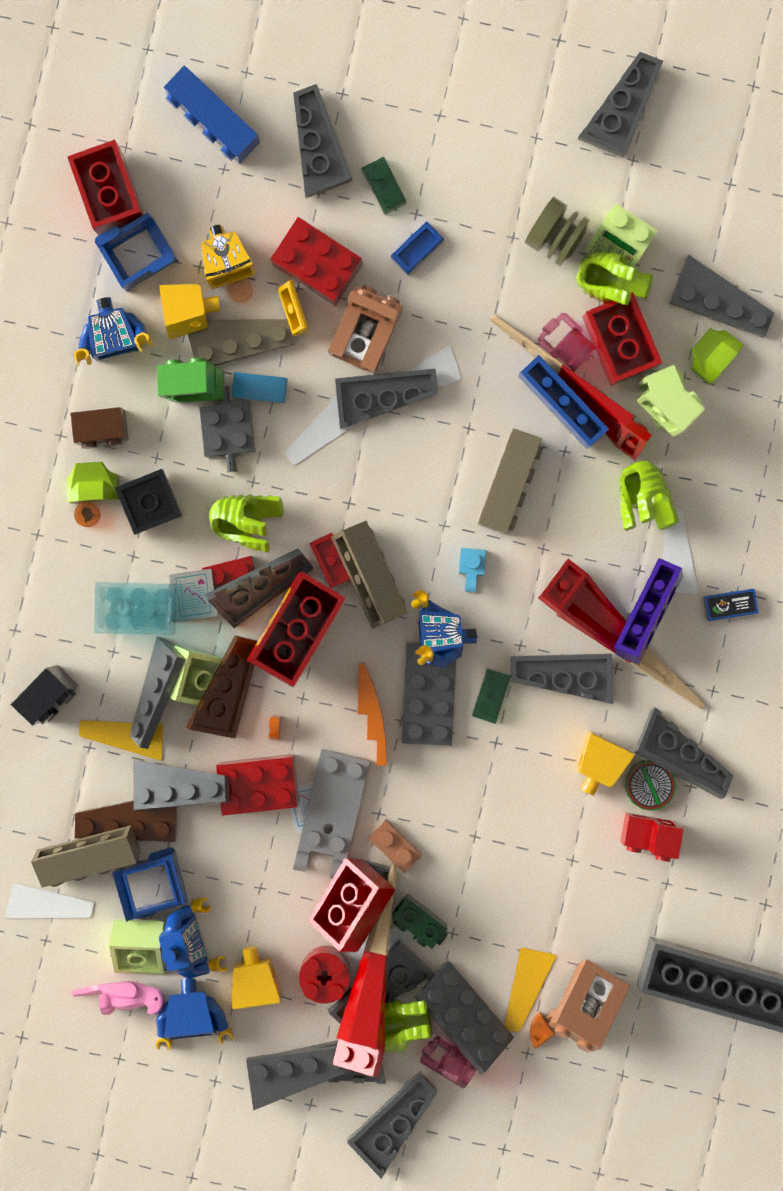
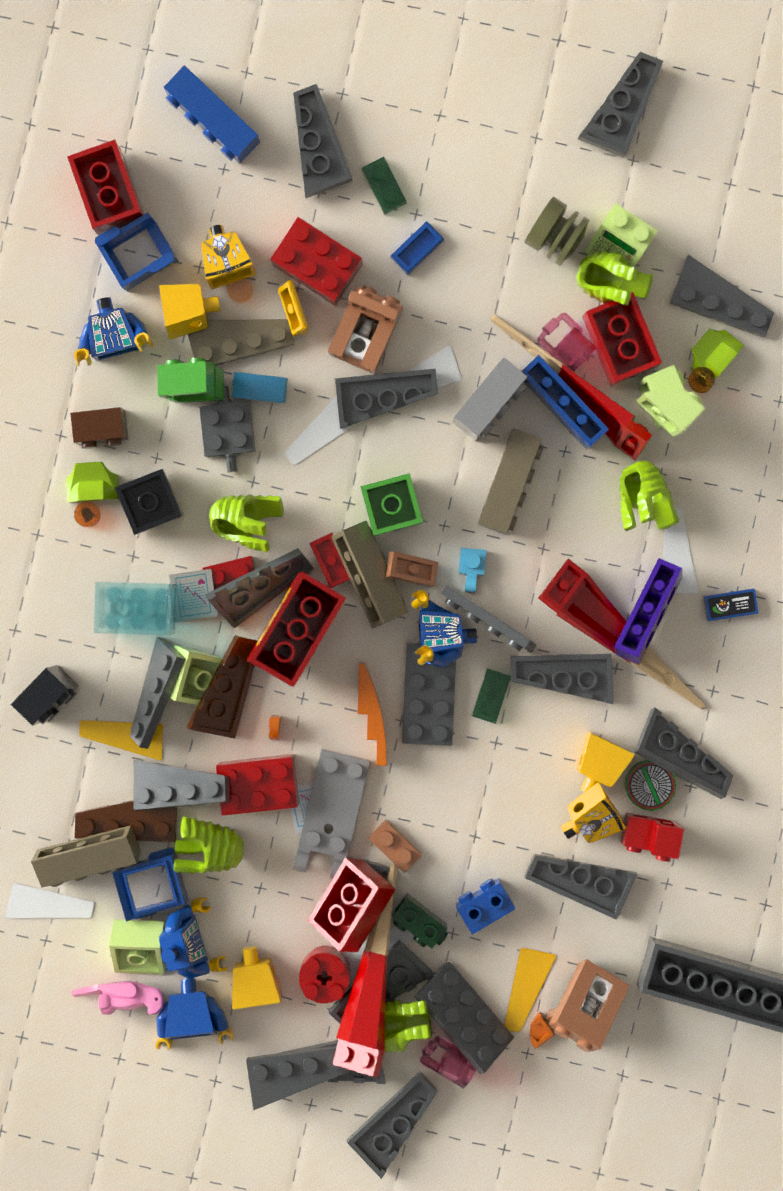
(220, 845): none -> lime hair
(391, 504): none -> bright green brick
(412, 569): none -> nougat plate
(484, 905): none -> blue brick
(490, 400): none -> light grey brick
(495, 625): none -> dark grey wing
(588, 884): none -> dark grey wing
(593, 816): none -> yellow torso
(701, 379): none -> clear orange tile

